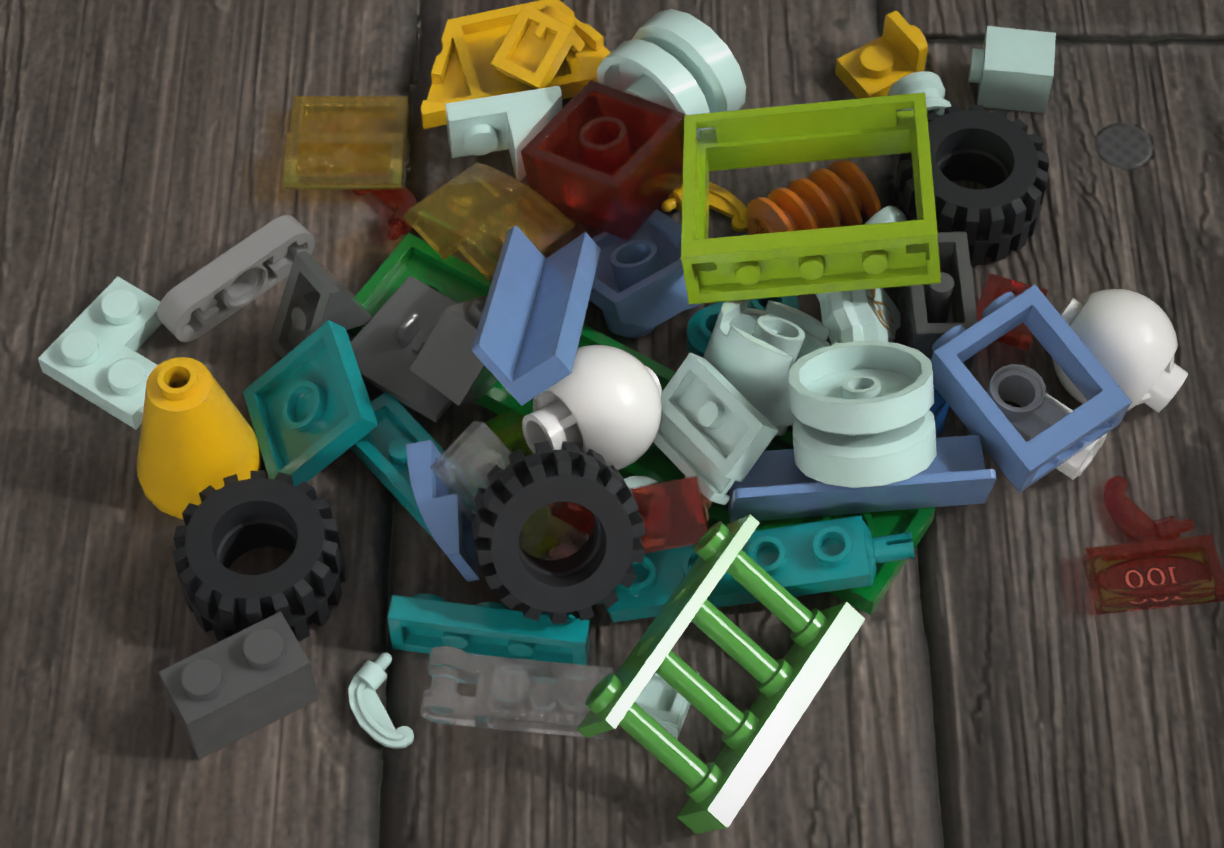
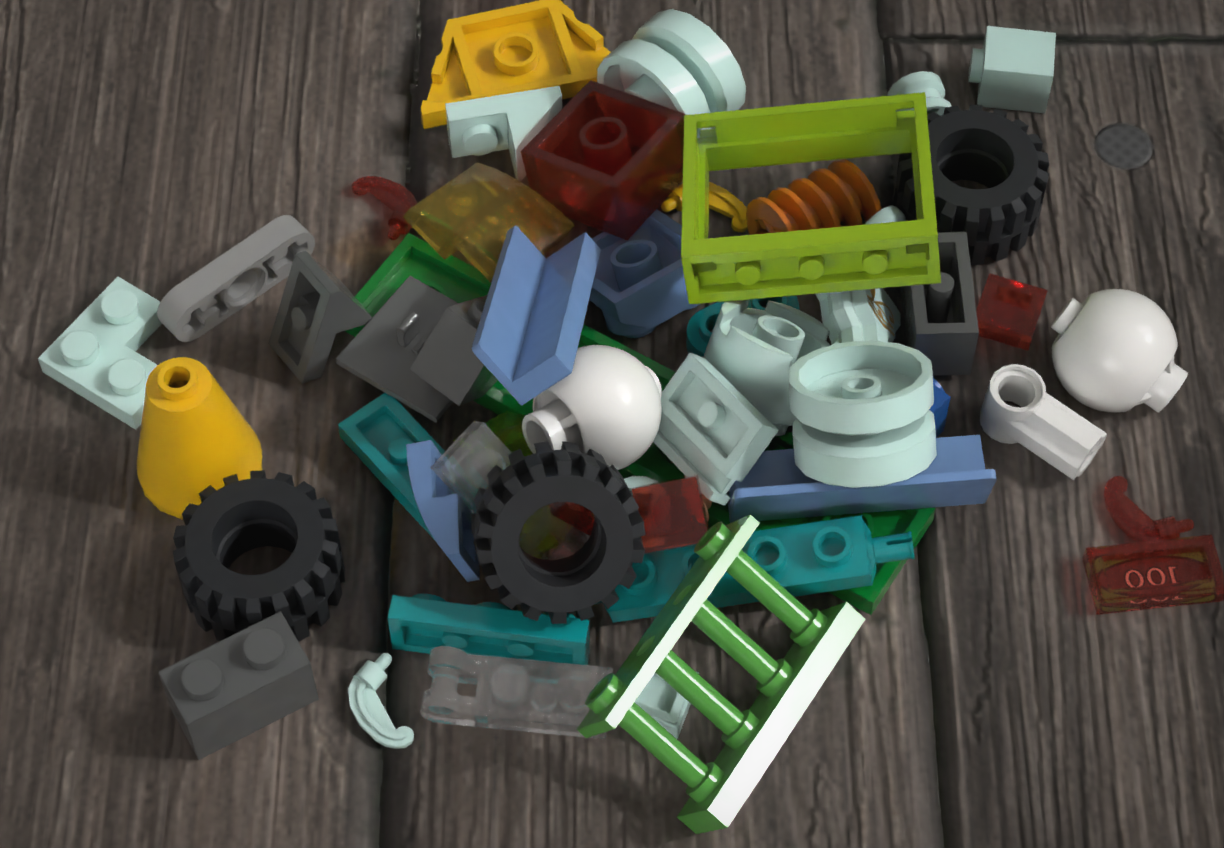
(310, 405): teal plate -> none
(347, 142): clear yellow slope -> none
(537, 46): yellow bracket -> none
(882, 62): yellow bracket -> none
(1017, 459): medium blue window -> none

